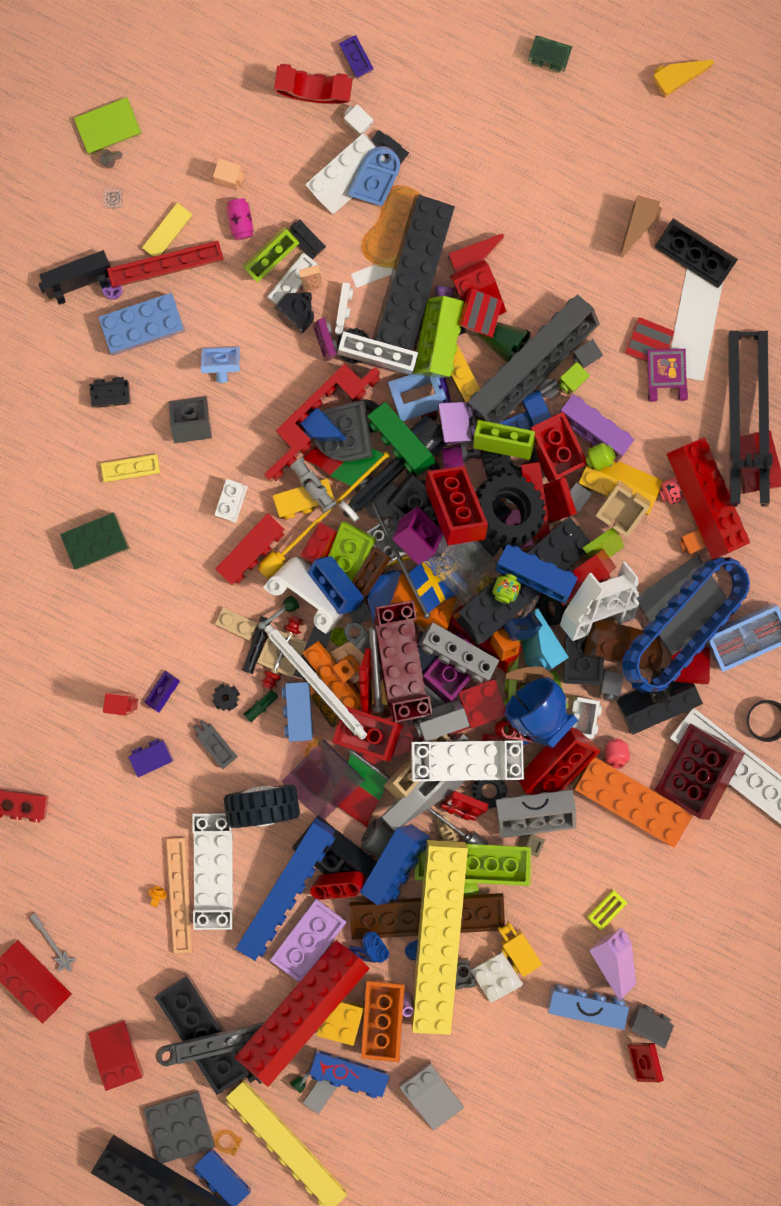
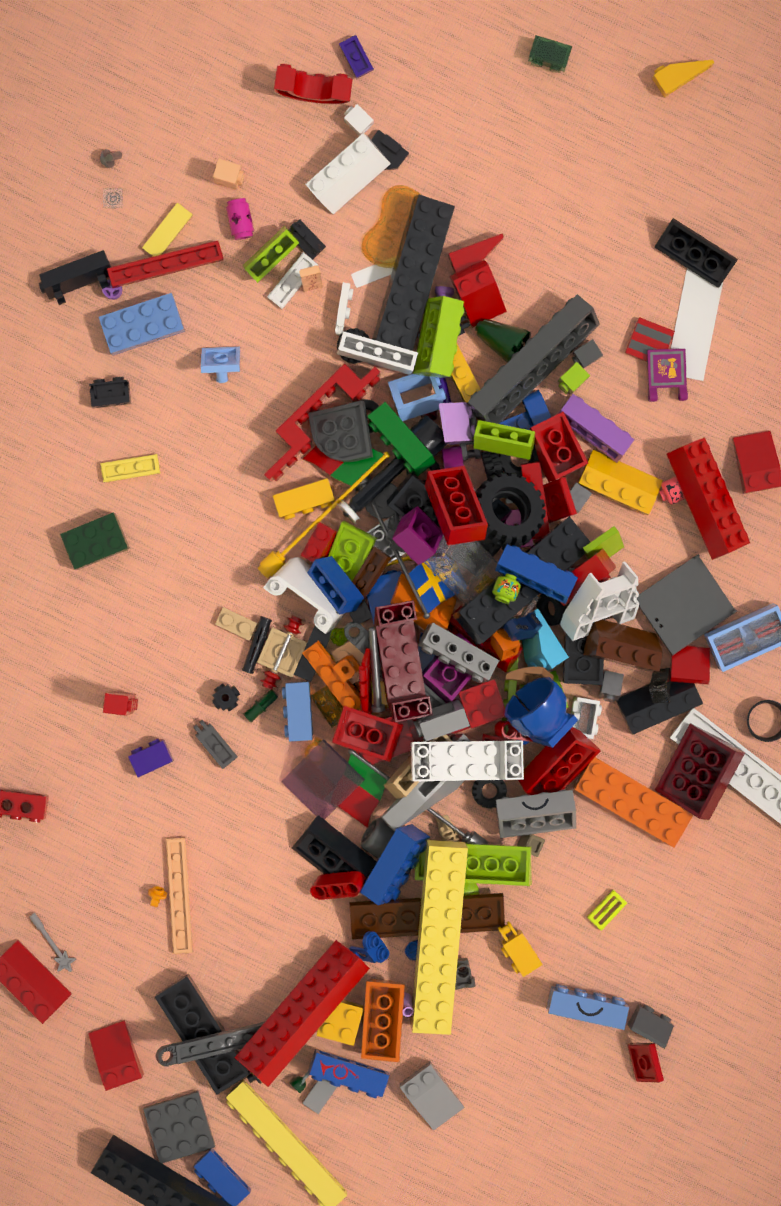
(107, 125): lime tile -> none
(162, 691): dark purple plate -> none
(190, 419): dark grey slope -> none
(212, 872): white slope -> none
(231, 500): white window -> none
(231, 1150): clear yellow piece -> none
(247, 552): red brick -> none
(261, 806): black wheel -> none
(285, 889): blue brick -> none
(289, 605): hinge -> none
(296, 310): black plate -> none
(308, 940): lavender plate -> none
(314, 488): light grey piece -> none
(318, 685): white piece -> none
(321, 428): blue slope -> none
(327, 345): magenta piece -> none
(374, 176): medium blue tile -> none
(464, 806): red plate -> none
(480, 312): red tile -> none
(496, 977): white plate -> none
(549, 388): flat silver plate -> none
(600, 456): lime head -> none
(616, 961): lavender slope -> none
(617, 753): coral head -> none
(623, 507): tan piece -> none
(632, 656): blue piece -> none
(642, 216): medium nougat slope -> none
(692, 542): orange brick -> none
(763, 459): black piece -> none

